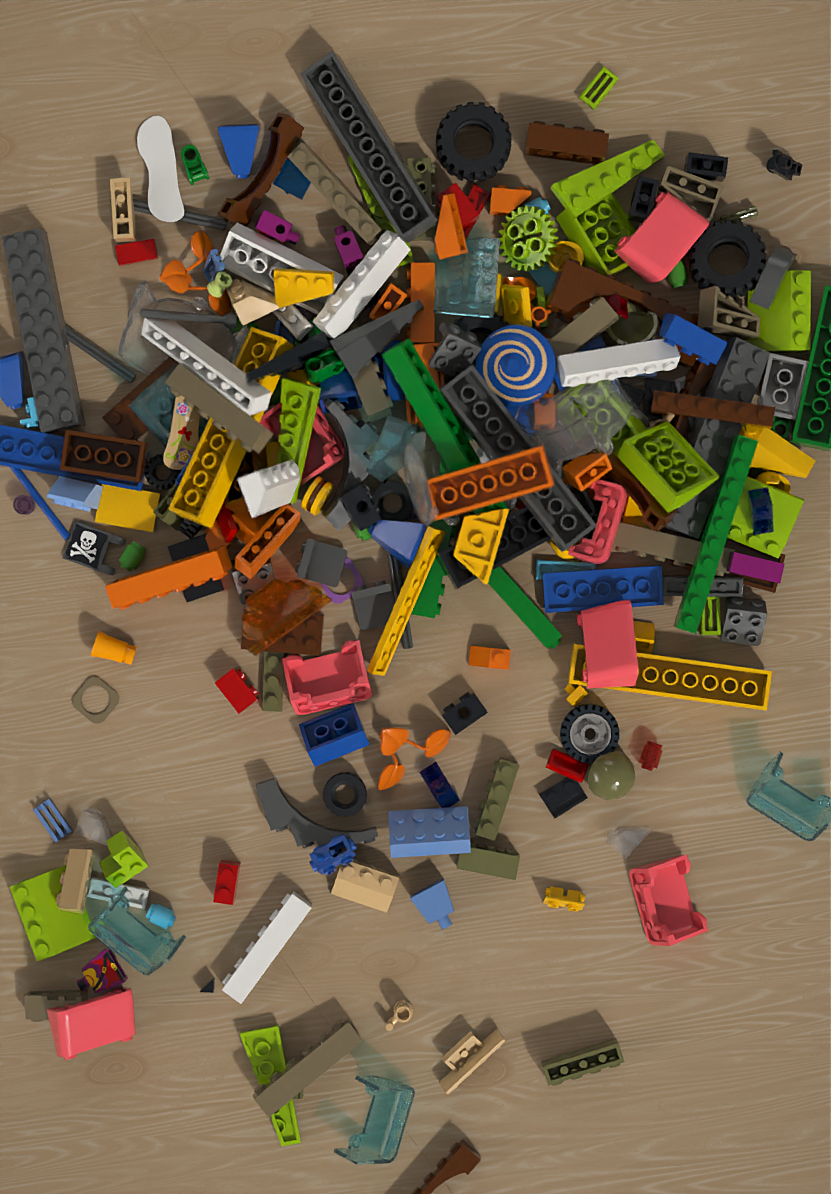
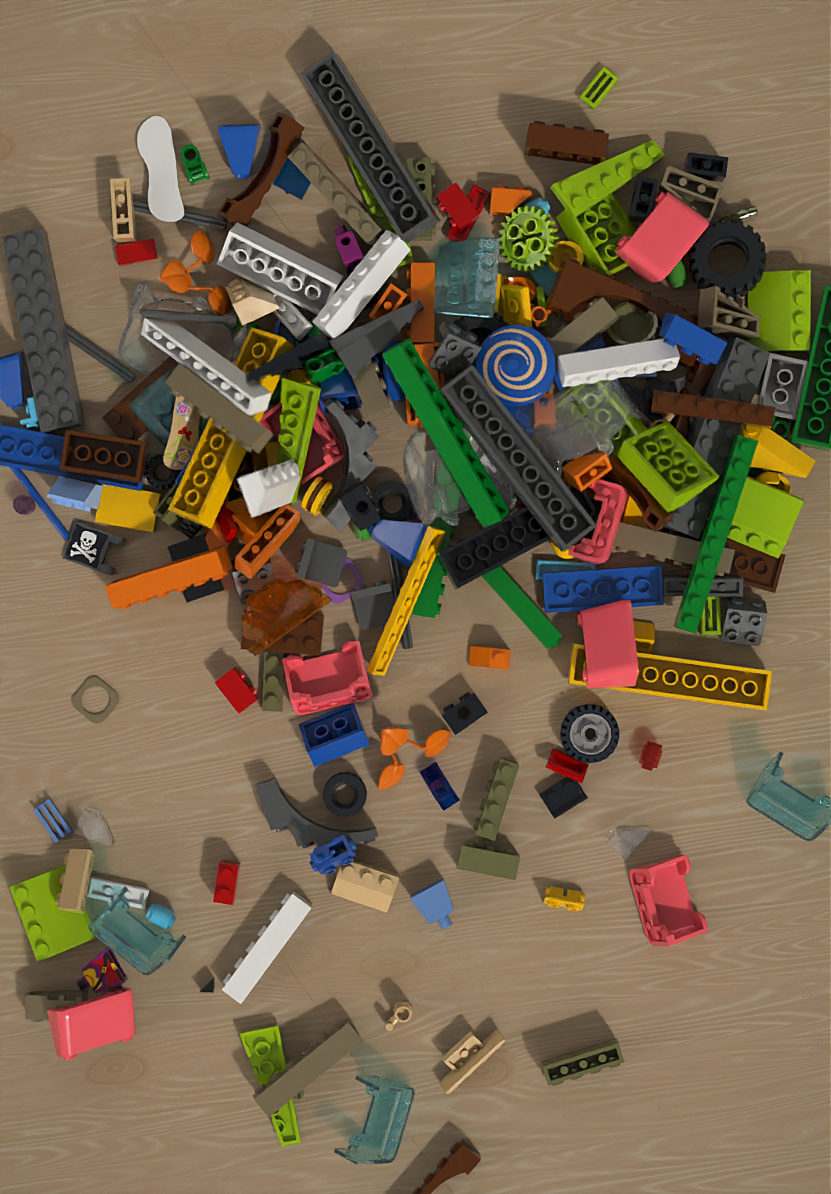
(113, 649): light orange plant -> none
(125, 860): lime brick -> none
(132, 556): bright green brick -> none
(213, 265): medium blue tile -> none
(217, 287): yellowish green bush -> none
(267, 227): magenta torso -> none
(301, 285): yellow wing -> none
(389, 451): clear light blue slope -> none
(429, 832): medium blue brick -> none
(449, 234): orange slope -> none
(478, 116): black tyre -> none
(479, 541): yellow wing -> none
(490, 482): orange brick -> none
(575, 695): yellow tile -> none
(611, 776): olive cylinder -> none
(618, 304): dark red slope -> none
(755, 567): magenta tile -> none
(760, 510): slope -> none
(772, 276): dark grey arch -> none
(783, 165): black hips -> none

